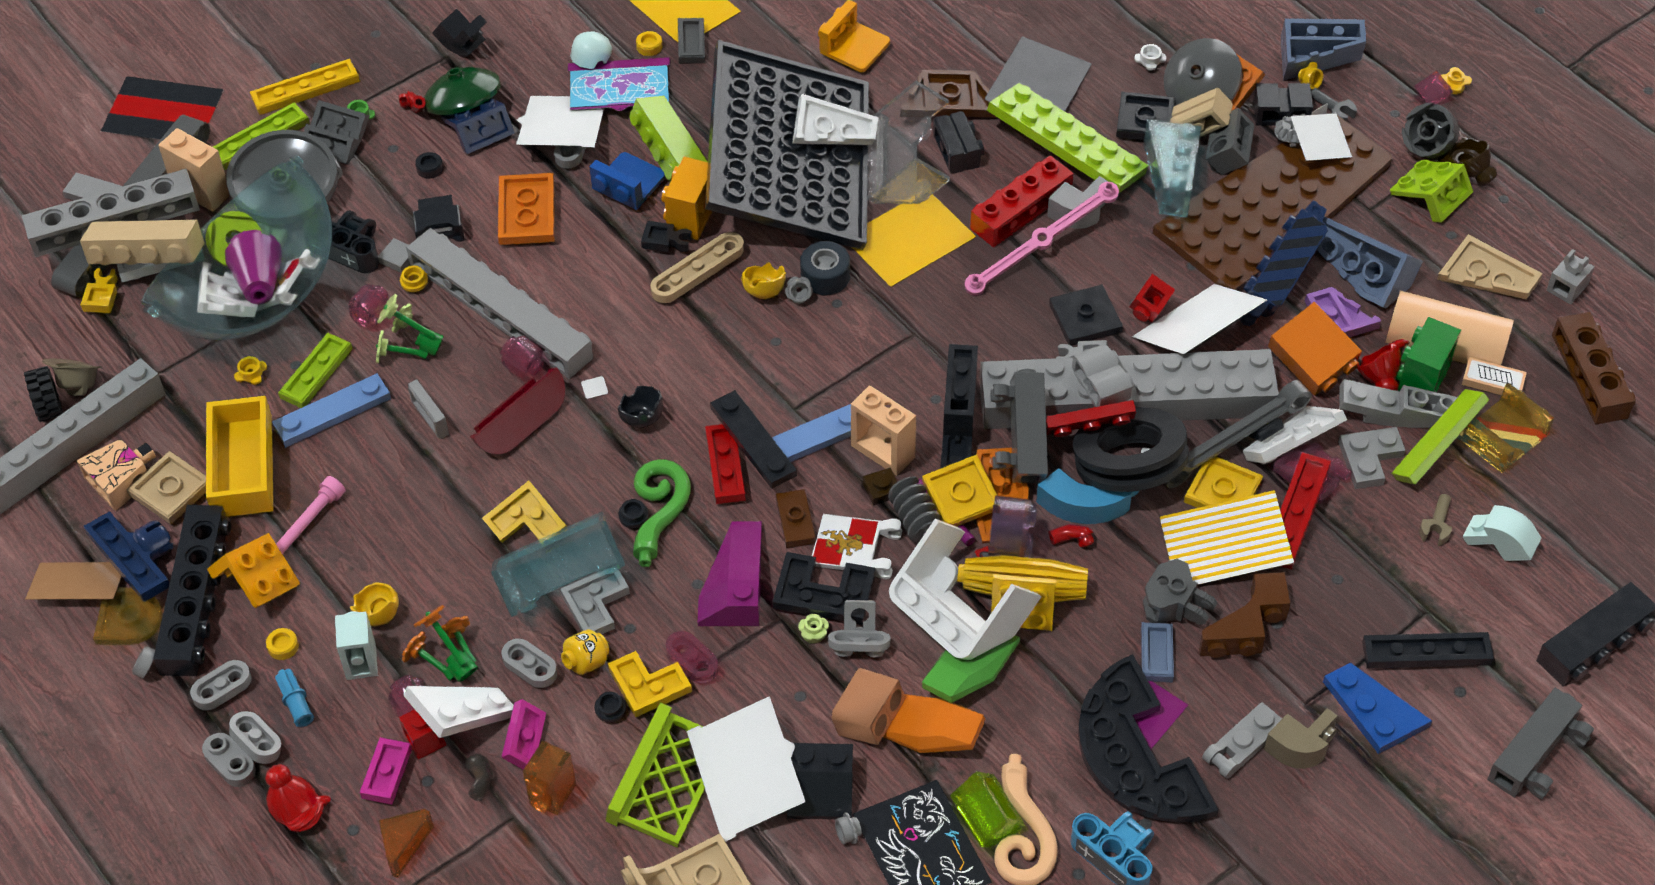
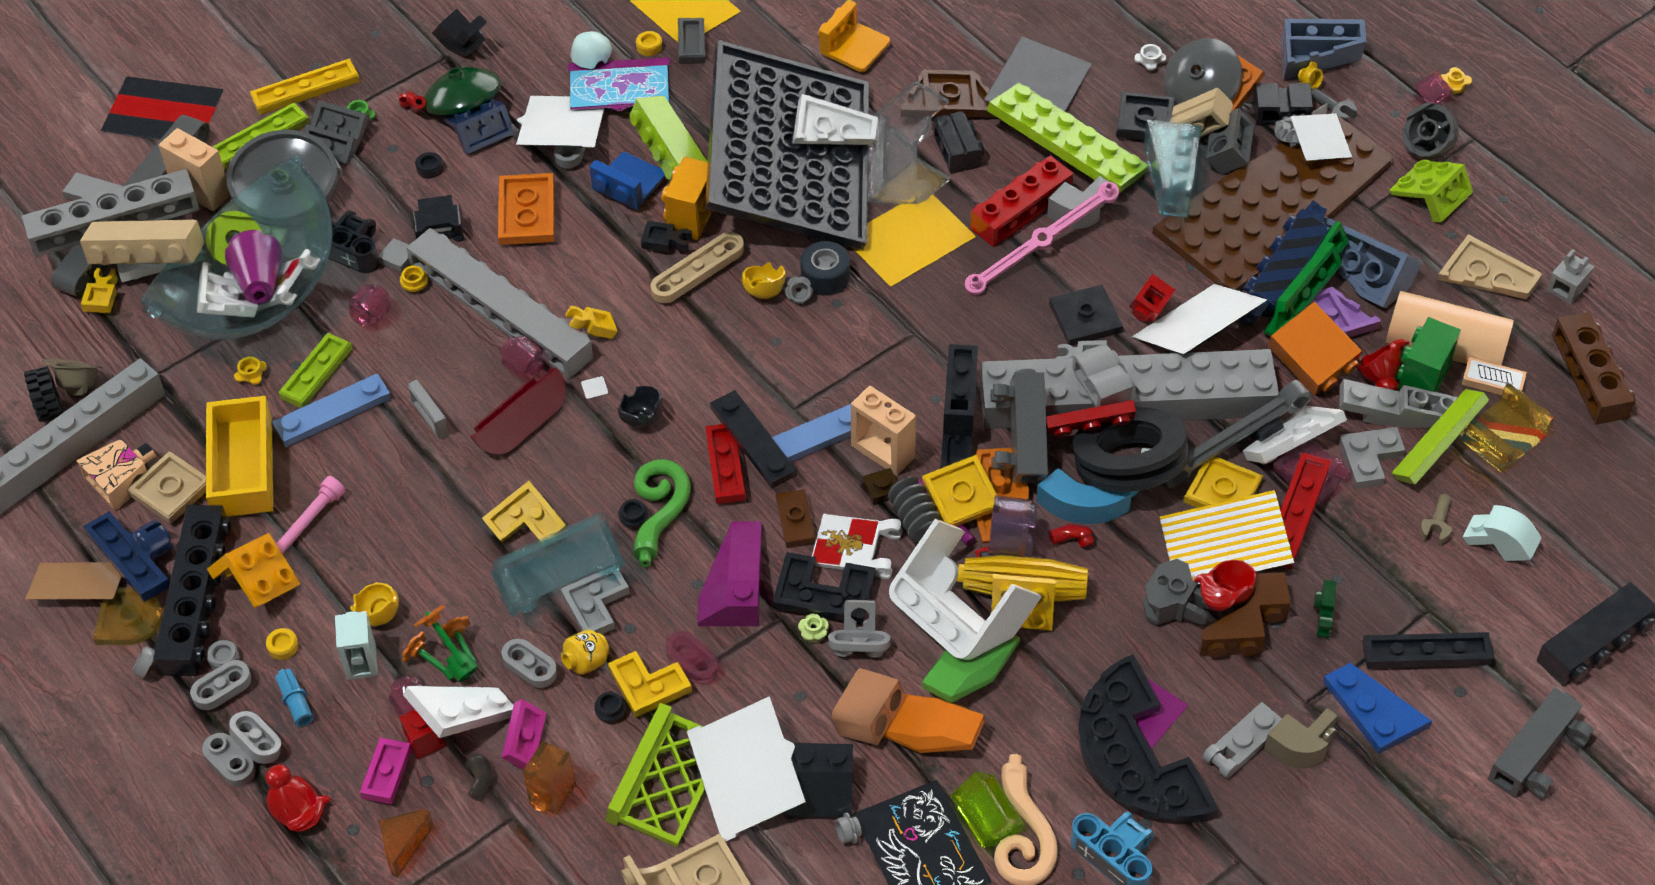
(221, 652): none -> light grey tile
(427, 339): plant -> none
(596, 321): none -> yellow plate
(1157, 651): sand blue tile -> none
(1227, 584): none -> red hair
(1311, 278): none -> green wedge
(1324, 601): none -> dark green plate
(1475, 157): dark brown hair -> none

